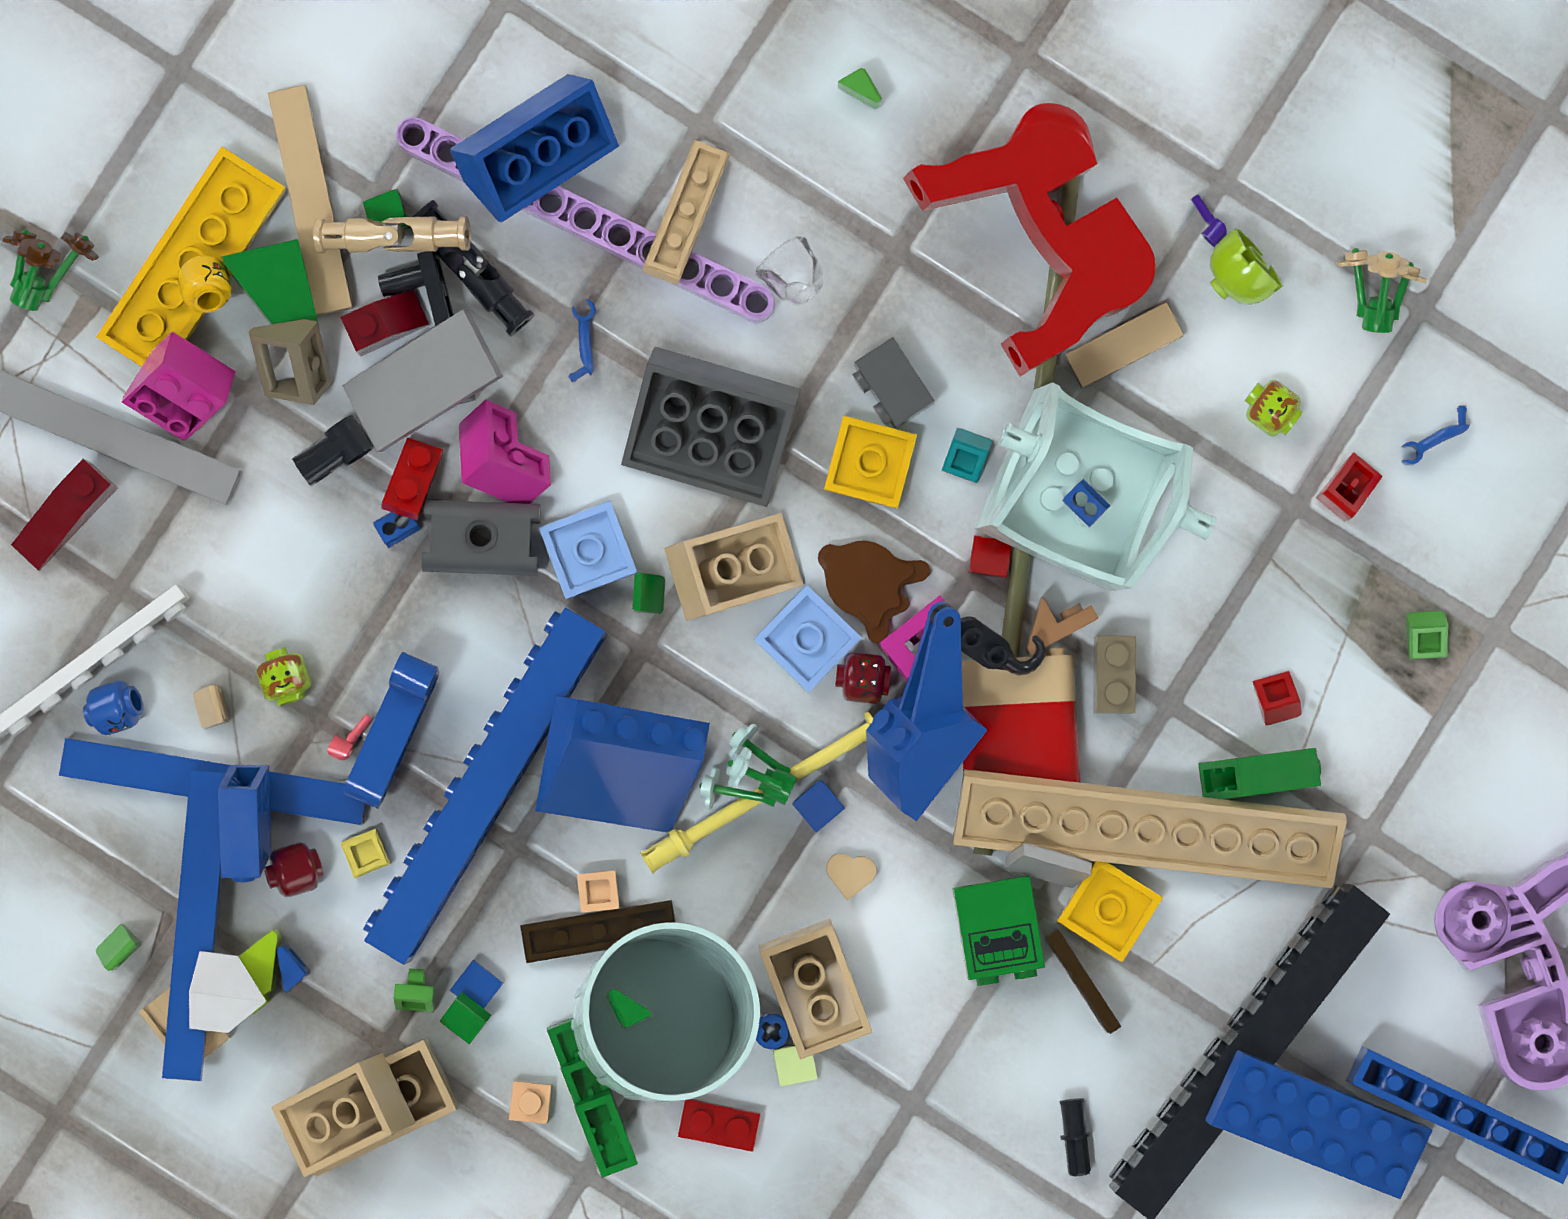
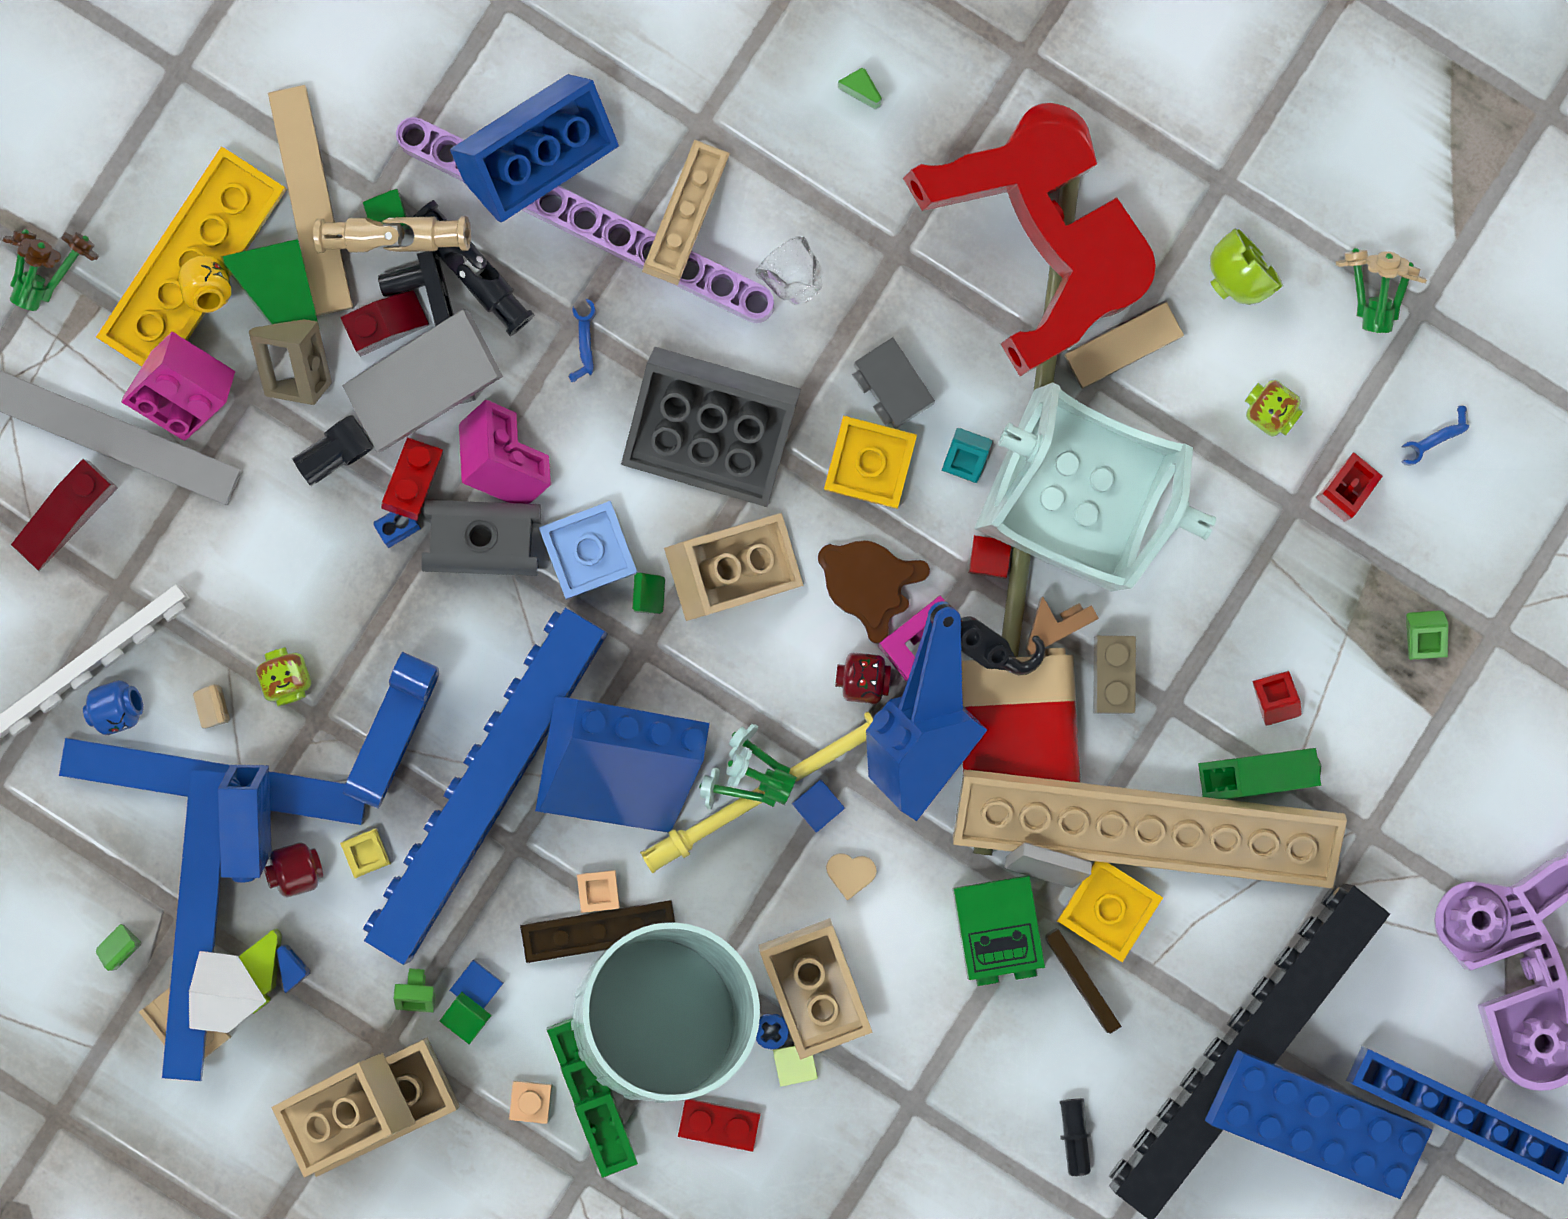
(342, 748): coral hand -> none
(626, 1010): green slope -> none
(807, 638): light blue plate -> none
(1092, 496): blue piece -> none
(1216, 230): dark purple hand -> none

